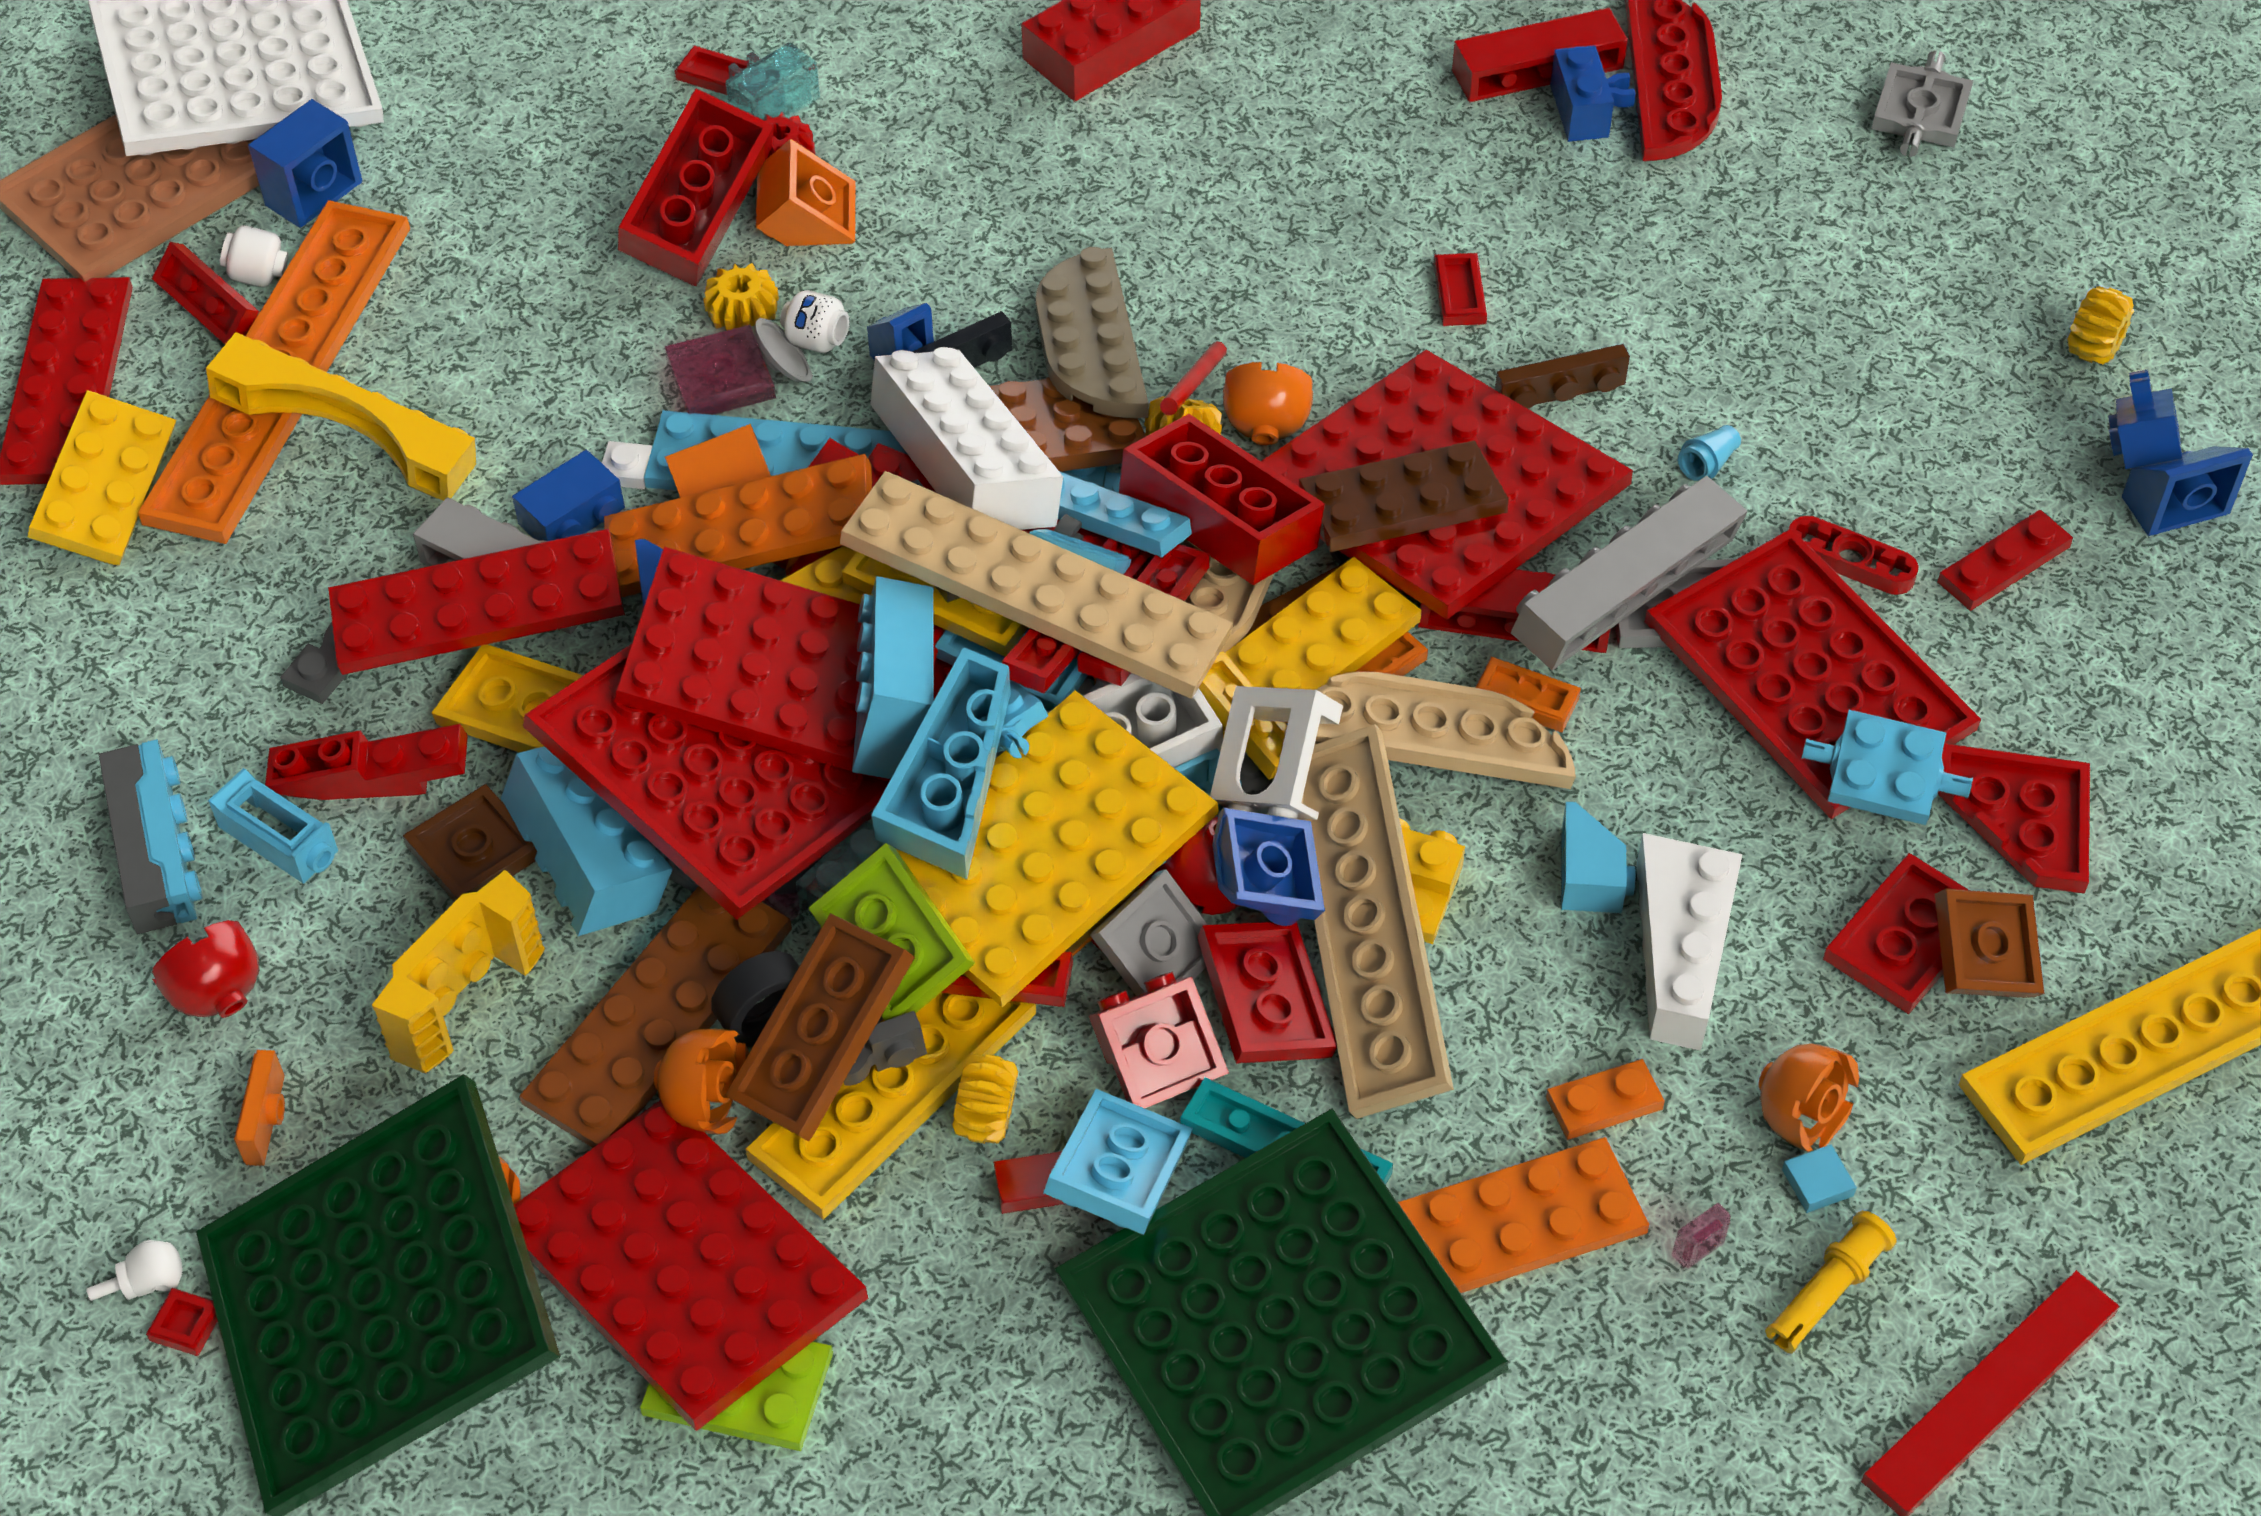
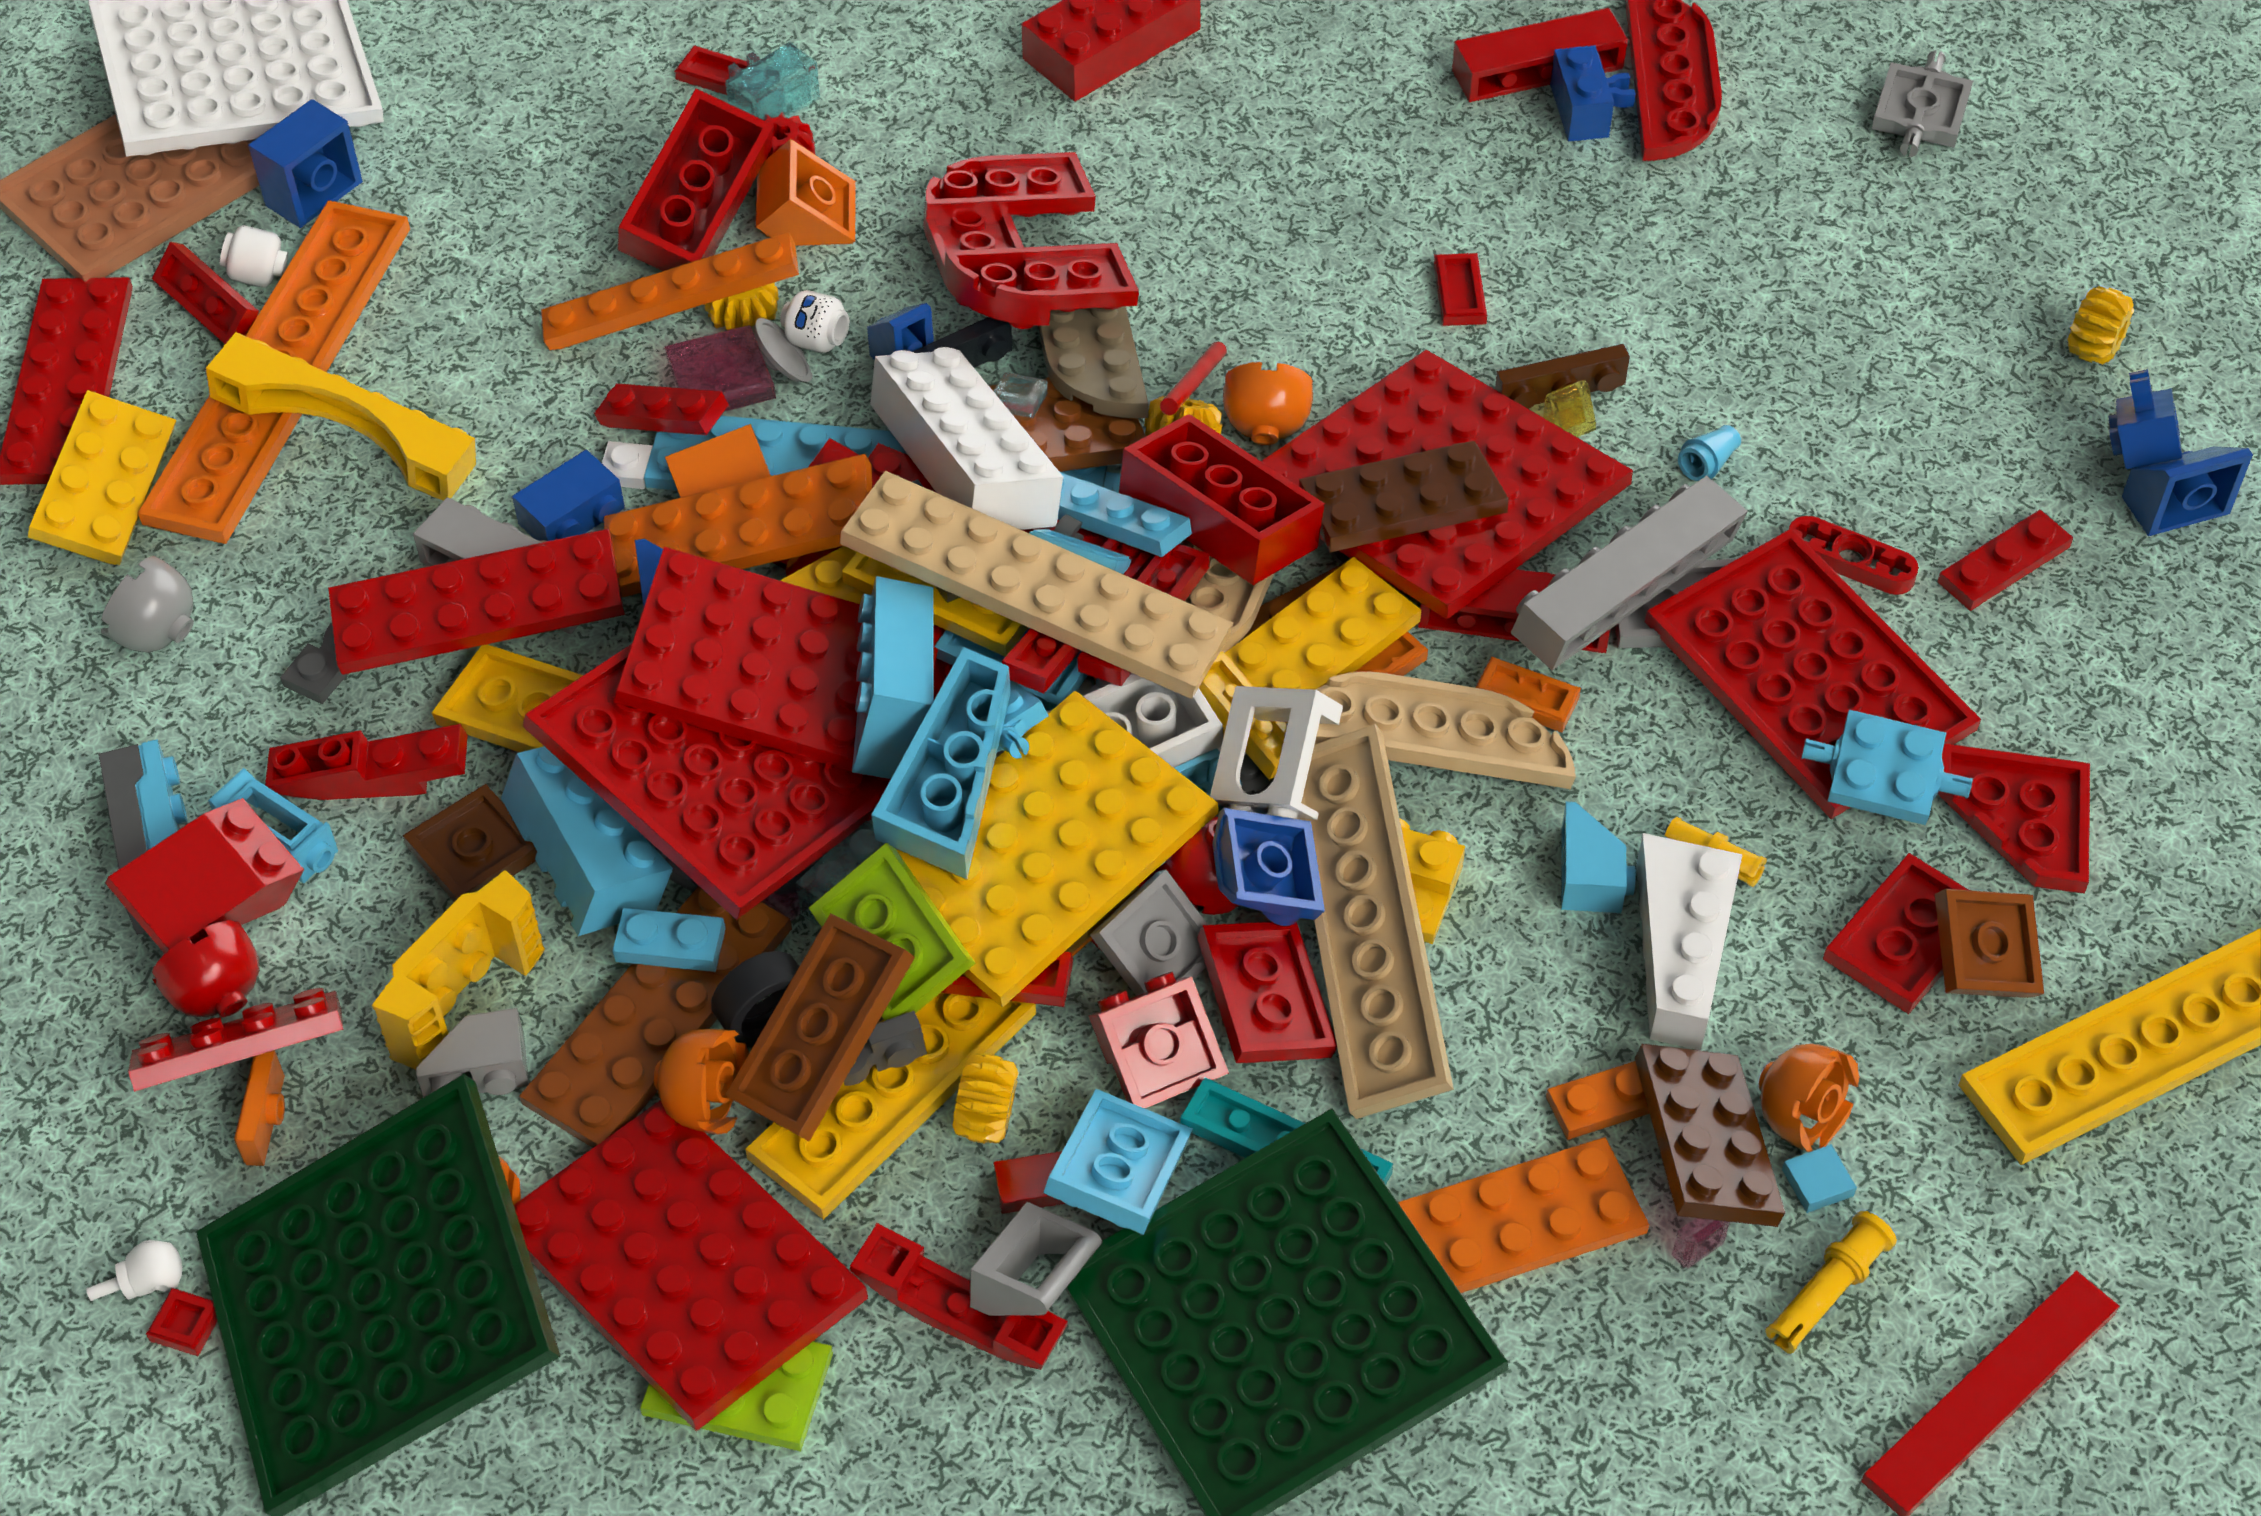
(151, 609): none -> light grey cylinder
(207, 874): none -> red slope
(221, 1043): none -> red plate
(482, 1047): none -> light grey slope
(661, 409): none -> red plate
(669, 292): none -> orange plate
(669, 939): none -> medium azure plate
(942, 1299): none -> red slope
(984, 256): none -> red plate
(1021, 393): none -> clear light blue tile
(1030, 1233): none -> light grey tile
(1571, 409): none -> clear yellow slope
(1709, 1136): none -> plate
(1750, 866): none -> yellow pin

